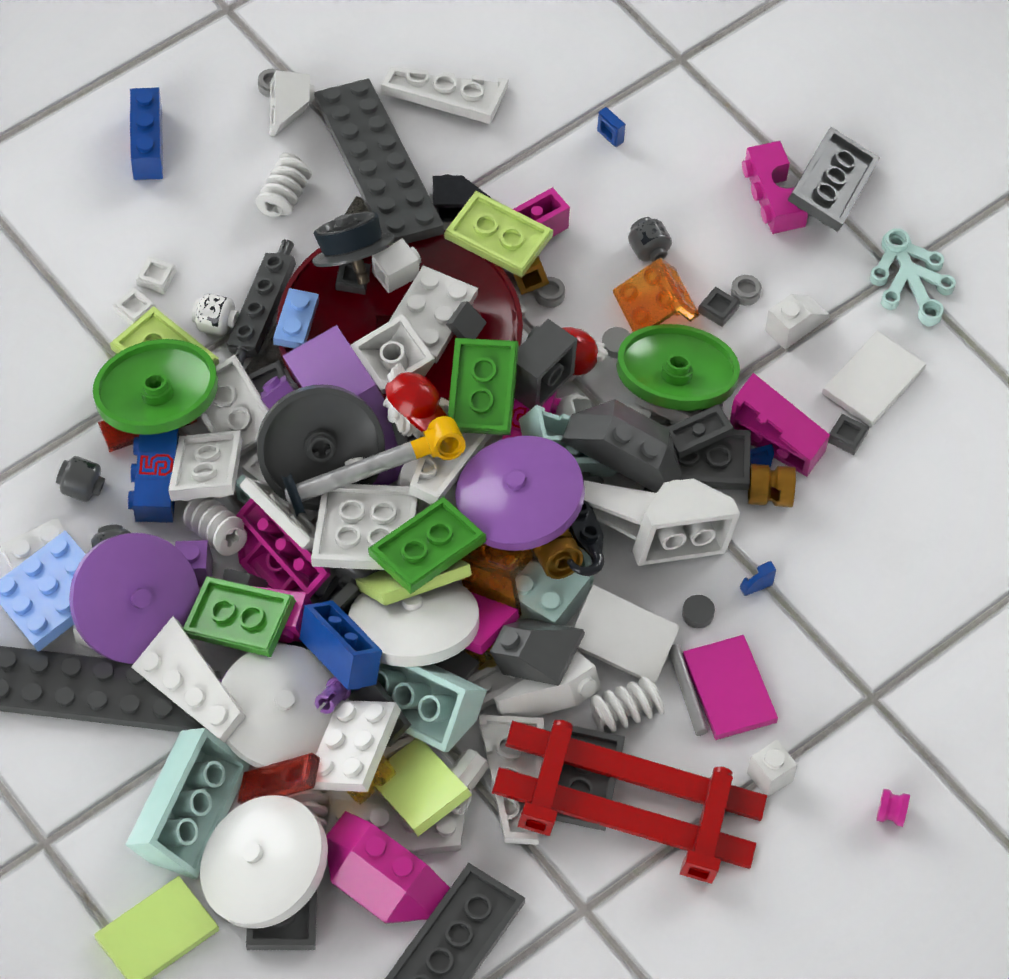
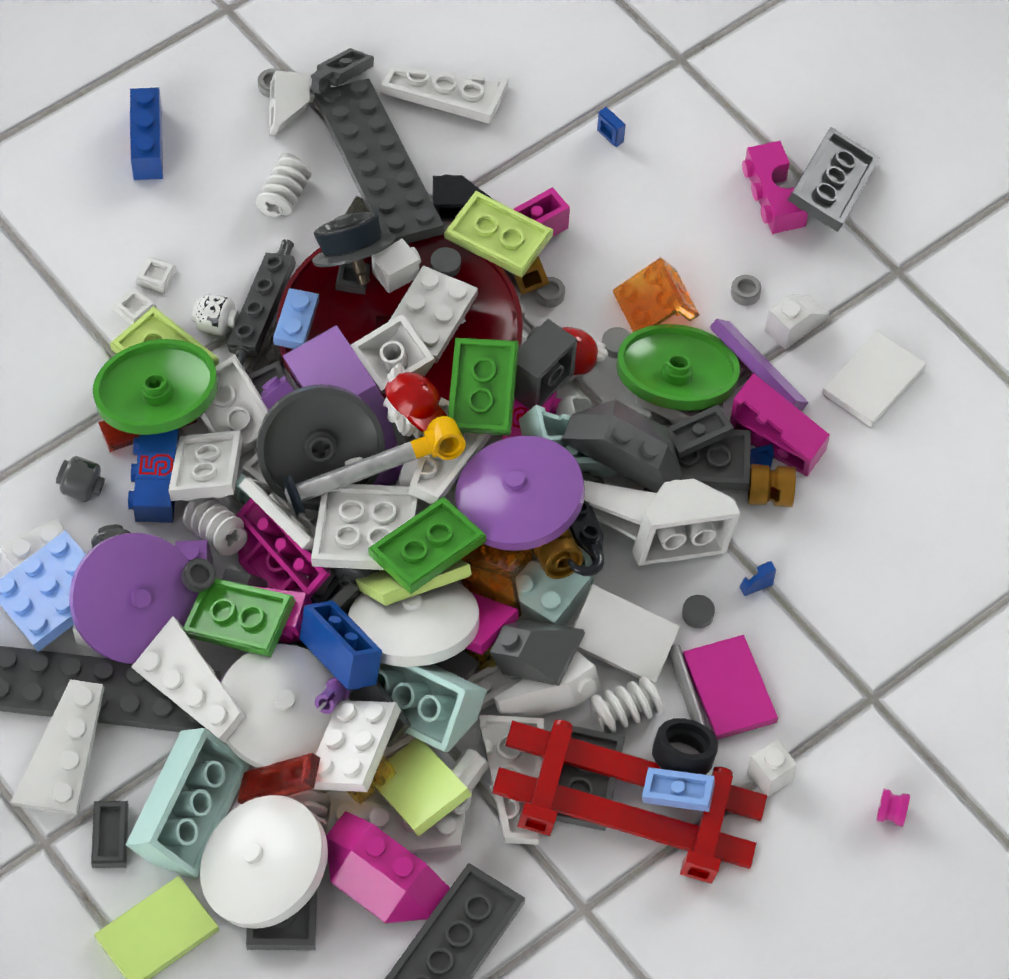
(62, 757): none -> white wing
(110, 834): none -> dark grey tile
(198, 575): none -> dark grey tile
(340, 69): none -> dark grey hinge
(446, 261): none -> dark grey tile
(466, 321): dark grey tile -> none
(649, 239): dark grey head -> none
(678, 789): none -> light blue plate
(689, 733): none -> black tyre
(718, 306): dark grey tile -> none
(756, 362): none -> medium lavender tile
(848, 434): dark grey tile -> none
(912, 274): light aqua plant -> none

